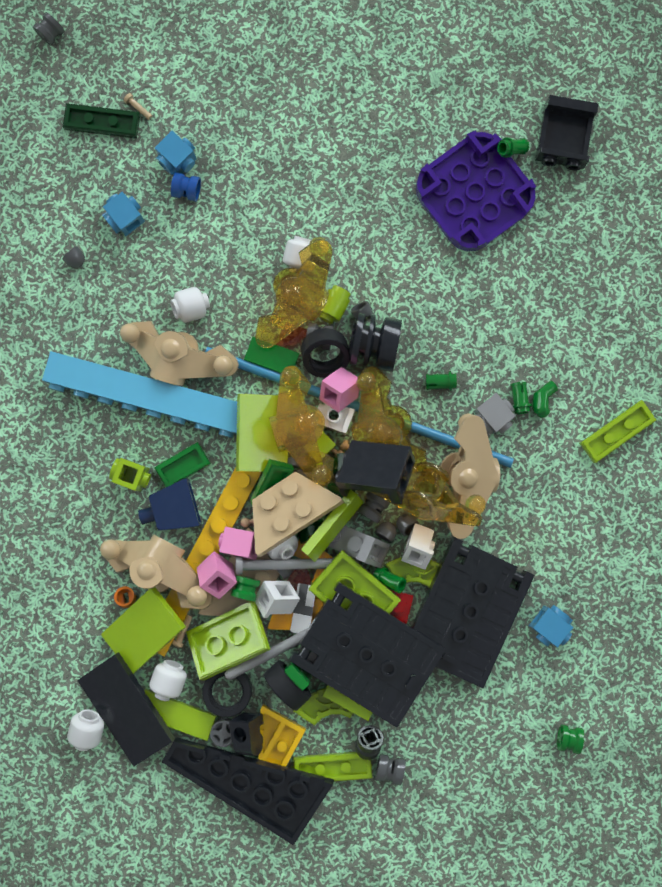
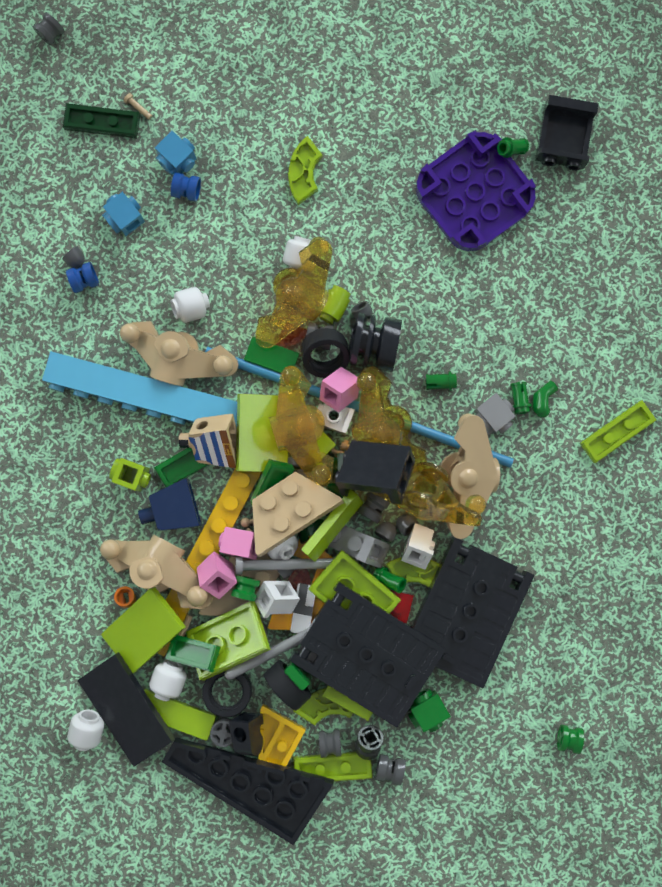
(82, 277): none -> blue wheel
(193, 653): none -> tile
(212, 440): none -> torso
(301, 170): none -> lime tile
(330, 743): none -> dark grey wheel
(428, 711): none -> green brick
(552, 626): dark azure brick -> none

